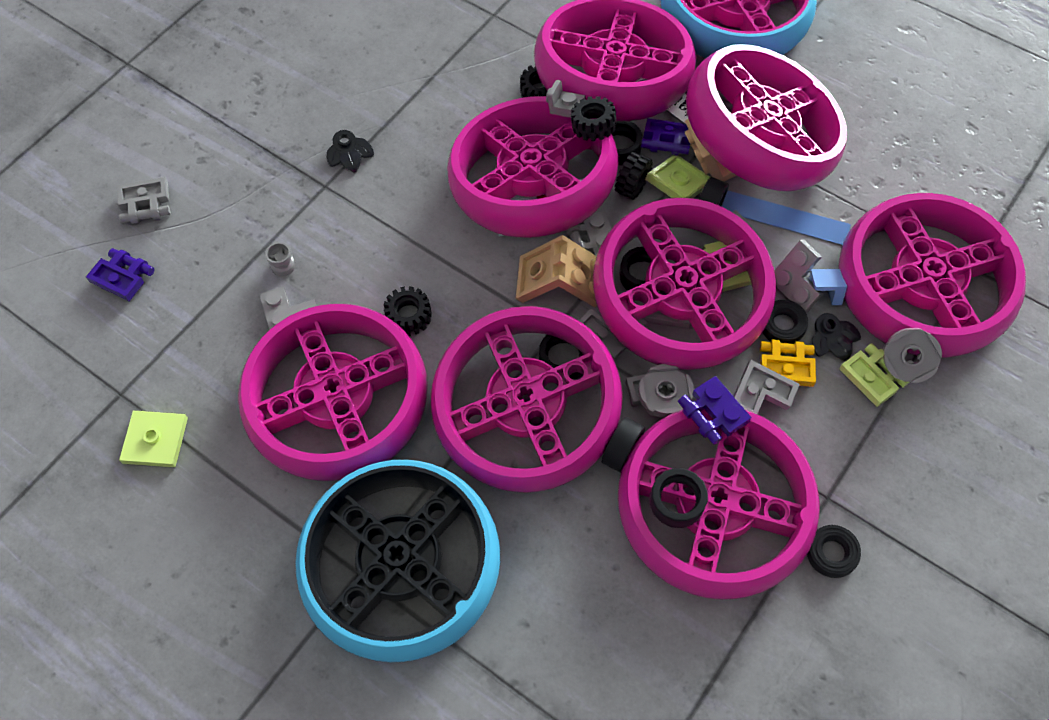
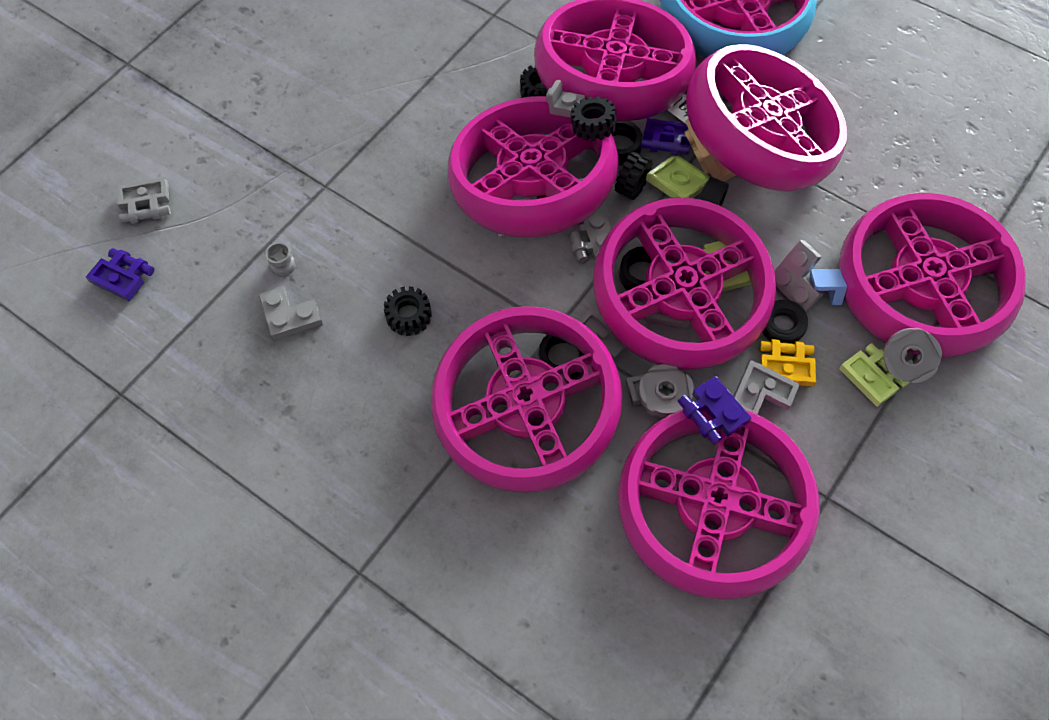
(153, 439): yellowish green plate -> none
(308, 330): dark pink wheel -> none
(340, 506): black wheel -> none
(348, 153): black plate -> none
(556, 265): tan bracket -> none
(621, 443): black tyre -> none
(687, 478): black tyre -> none
(787, 217): medium blue sticker -> none
(836, 340): black plate -> none
(846, 540): black tyre -> none

